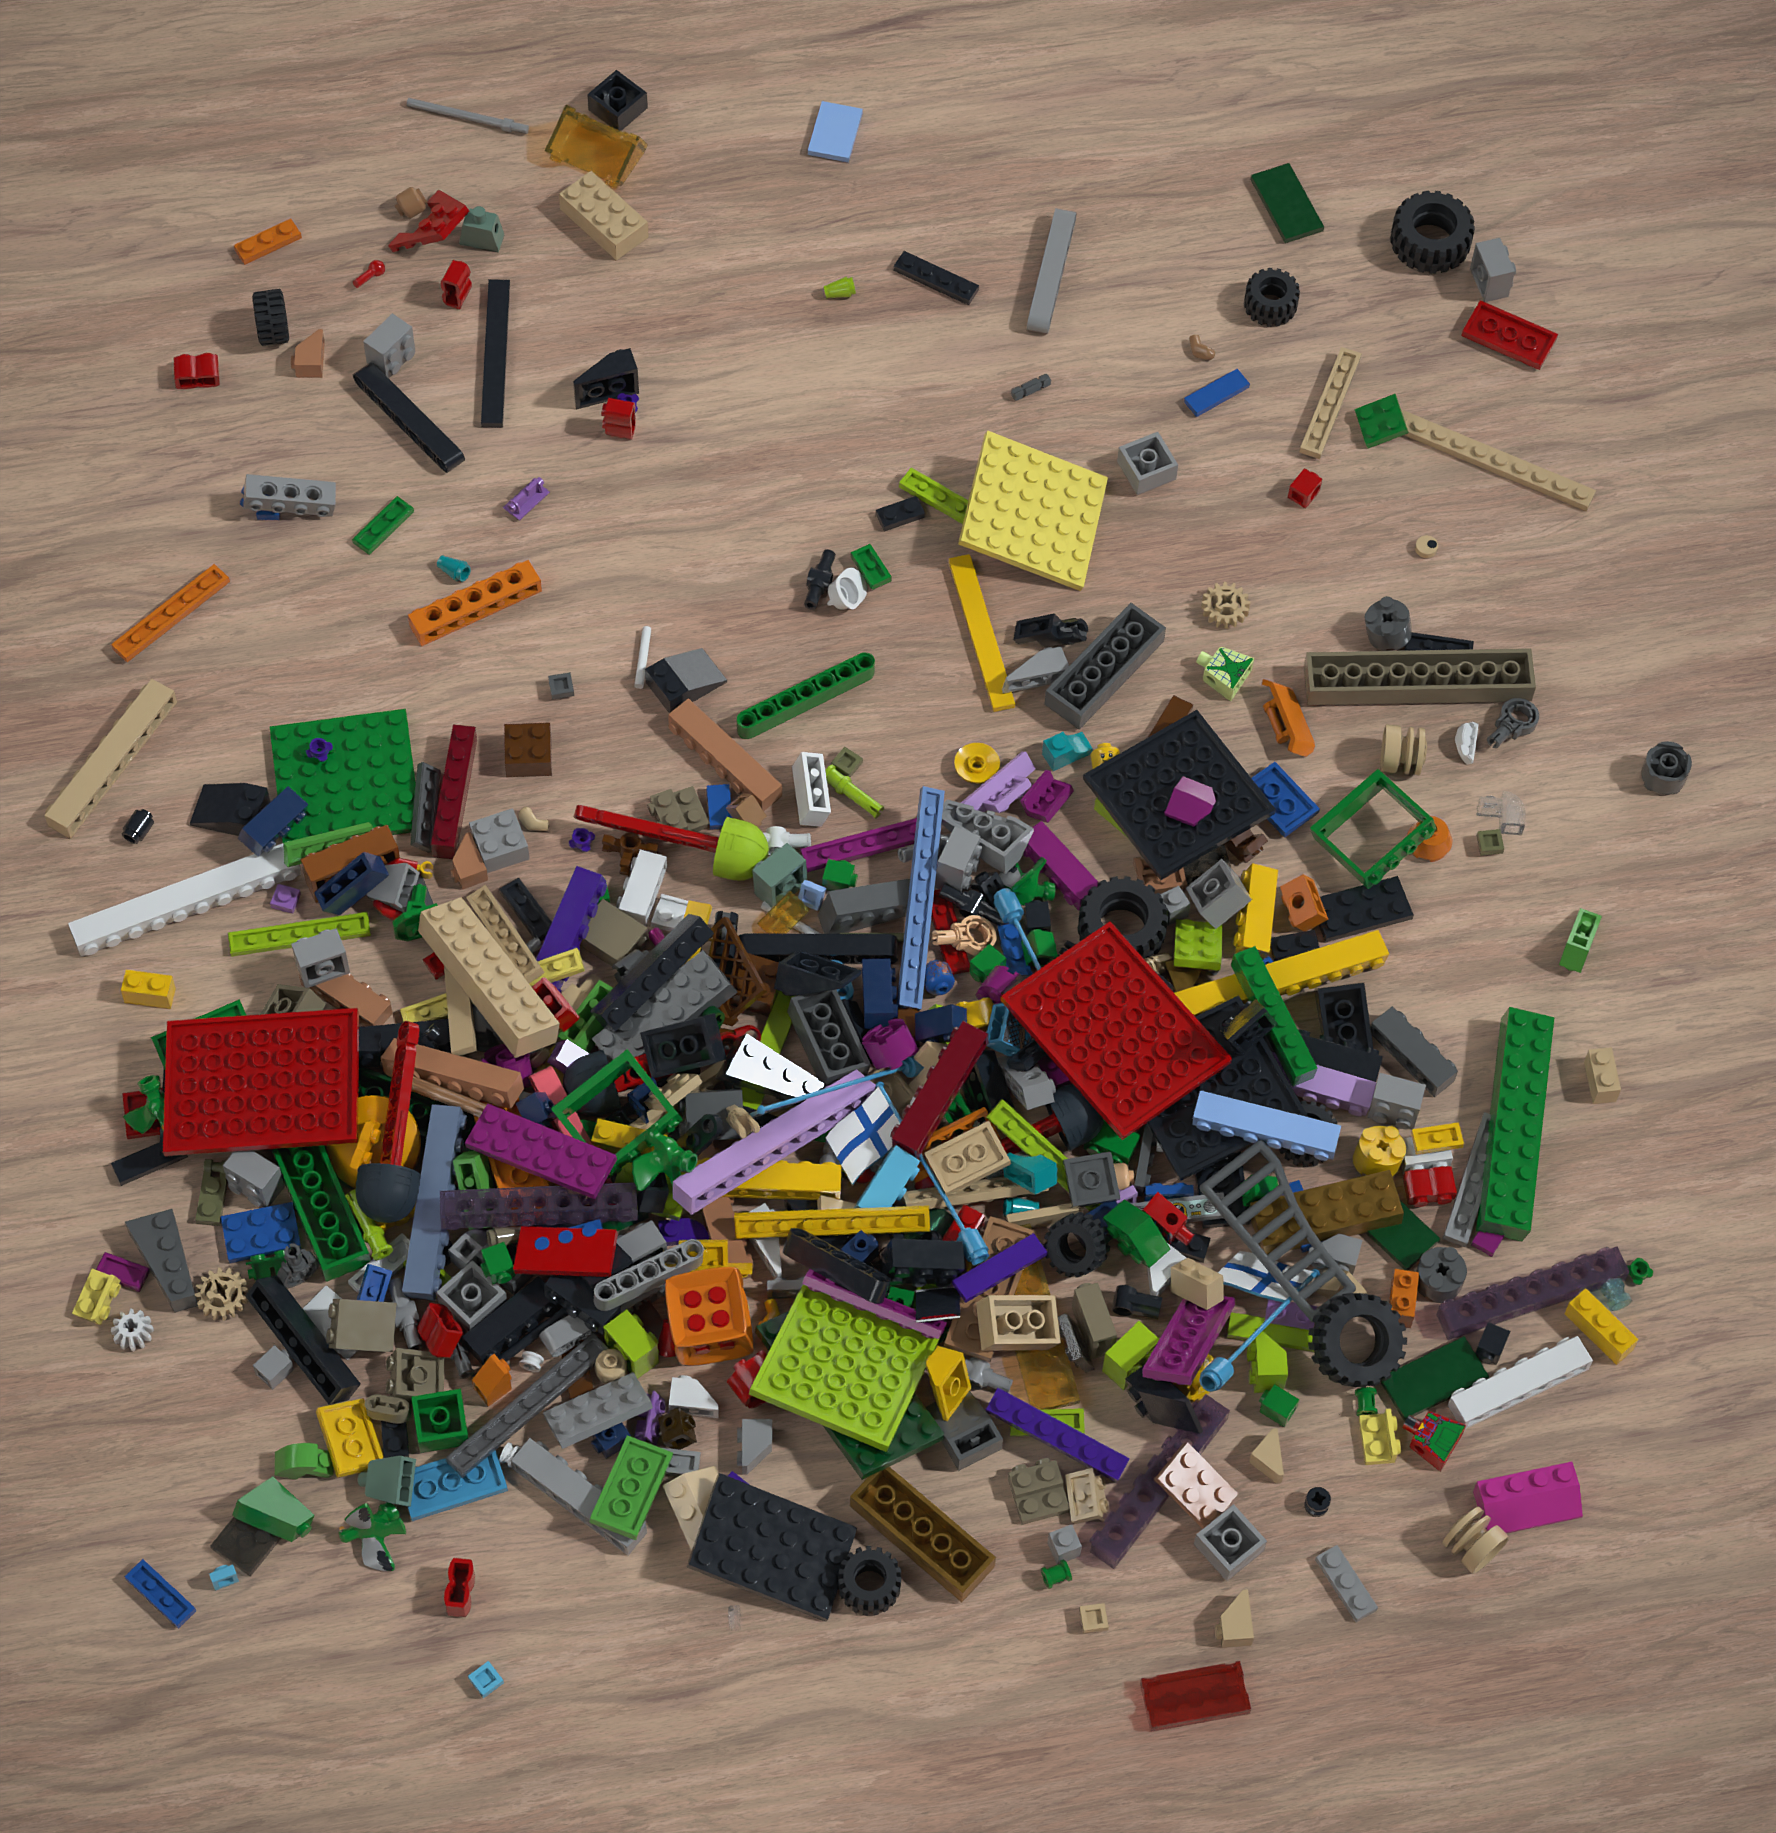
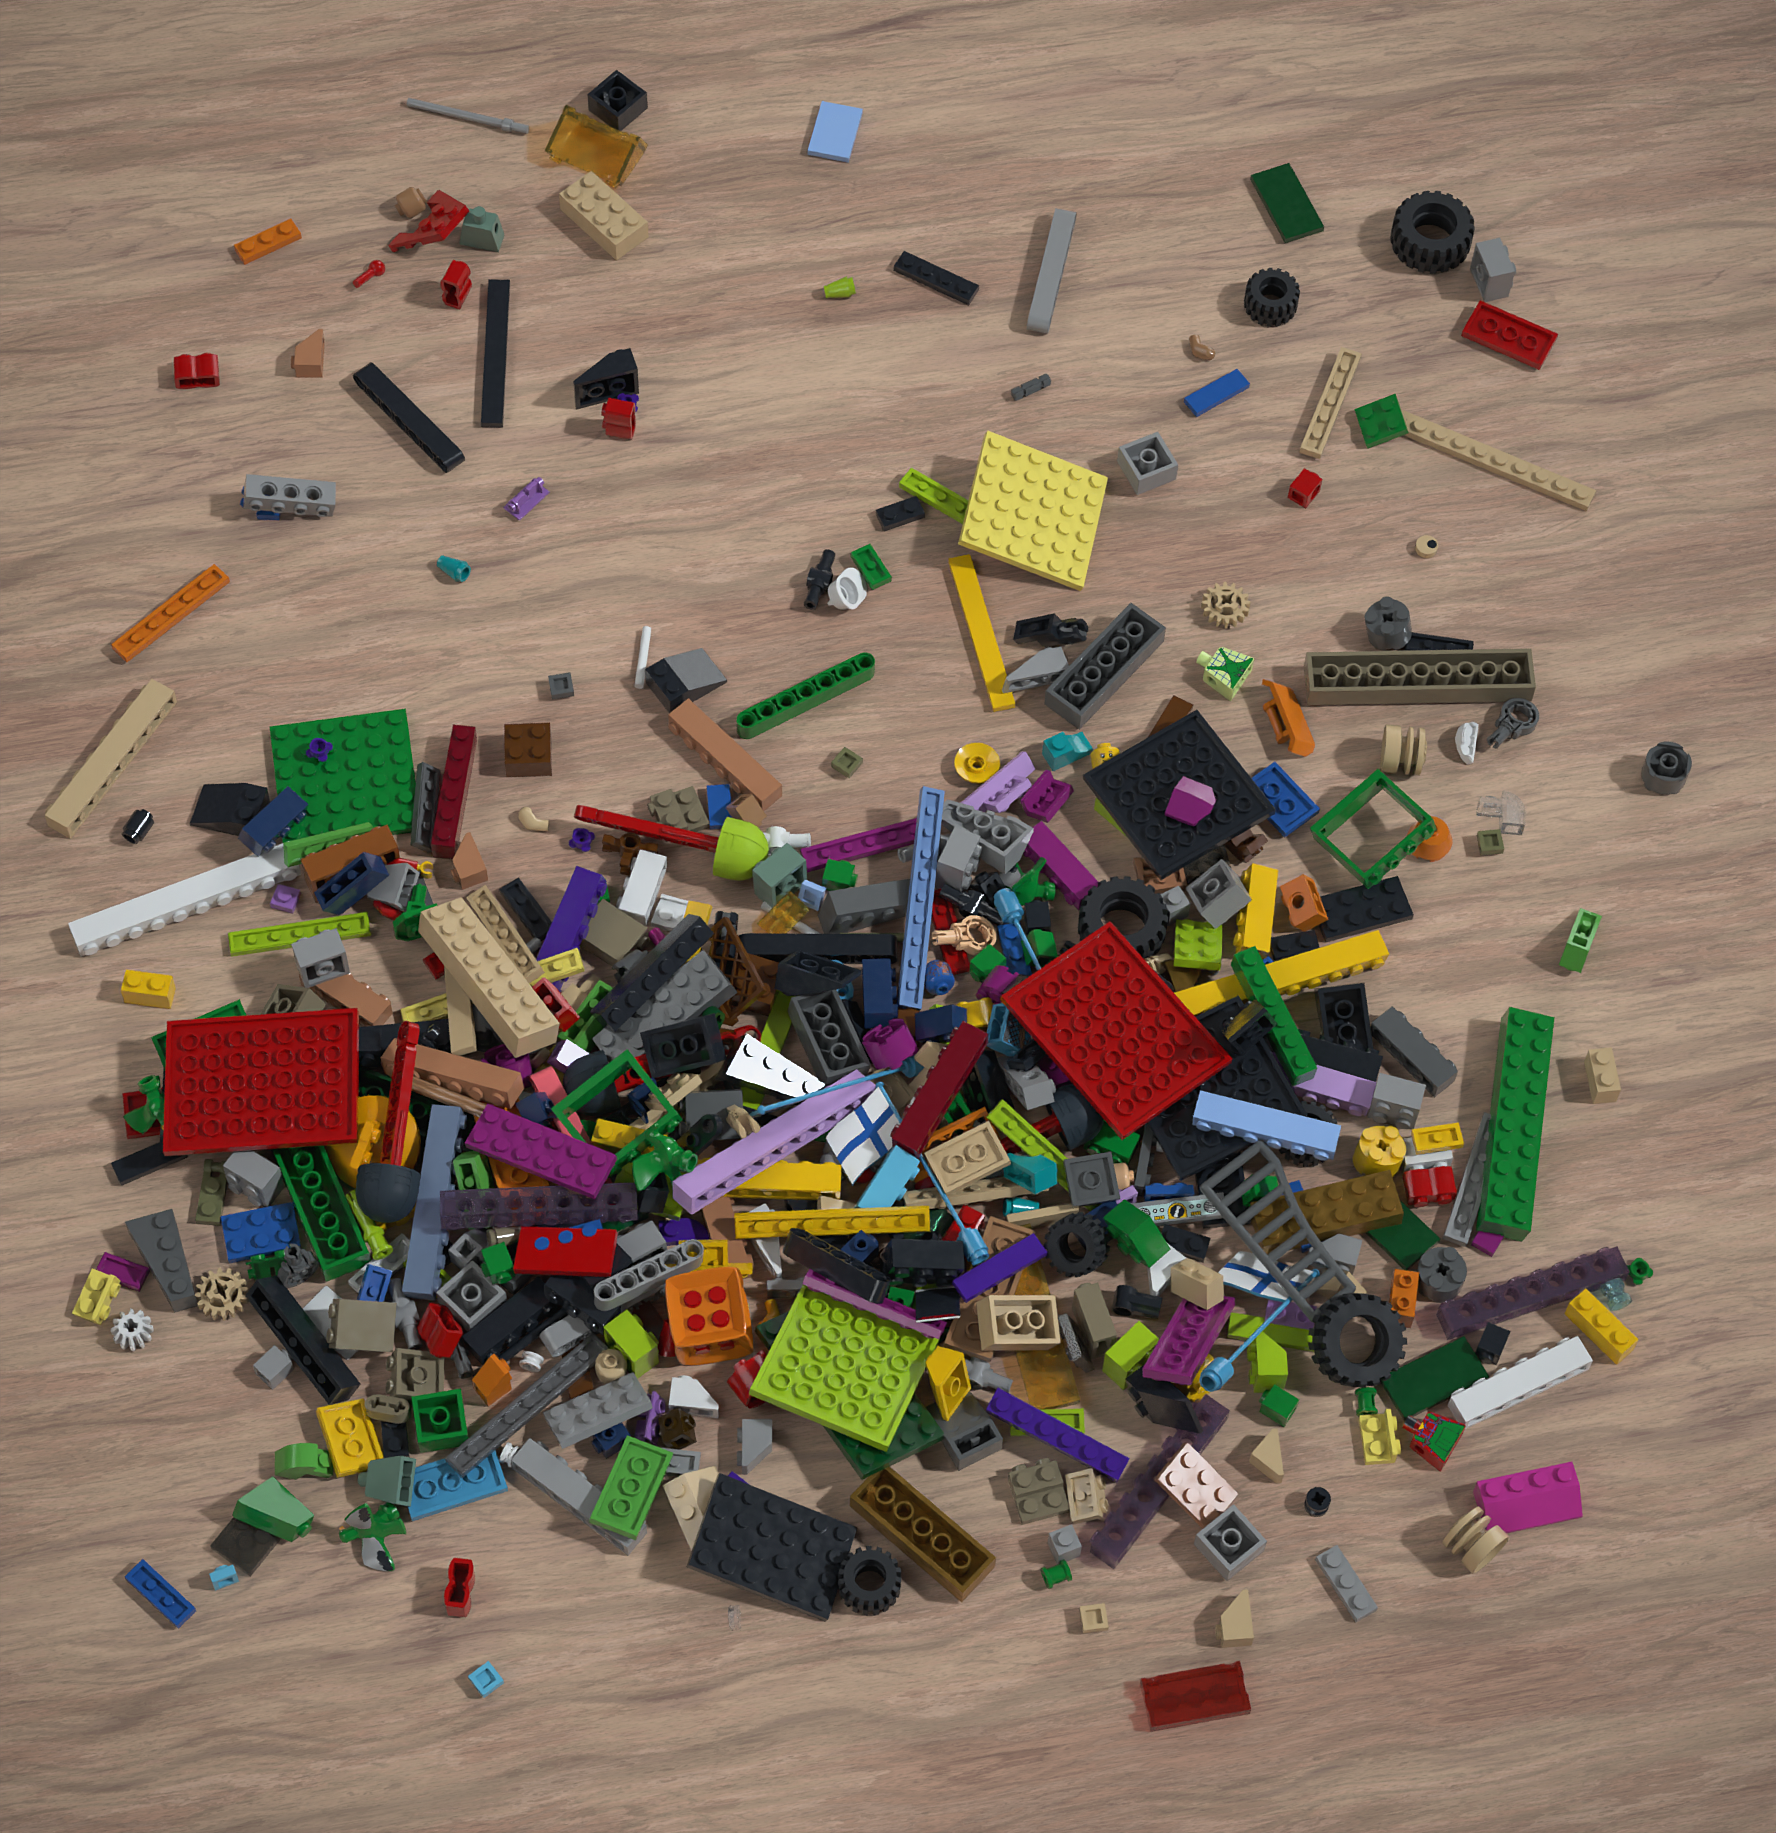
(270, 317): black tyre -> none
(383, 525): green tile -> none
(390, 345): light grey brick -> none
(470, 612): orange brick -> none
(499, 840): light grey brick -> none
(811, 789): white brick -> none
(844, 785): lime pin -> none
(1165, 1213): red torso -> none

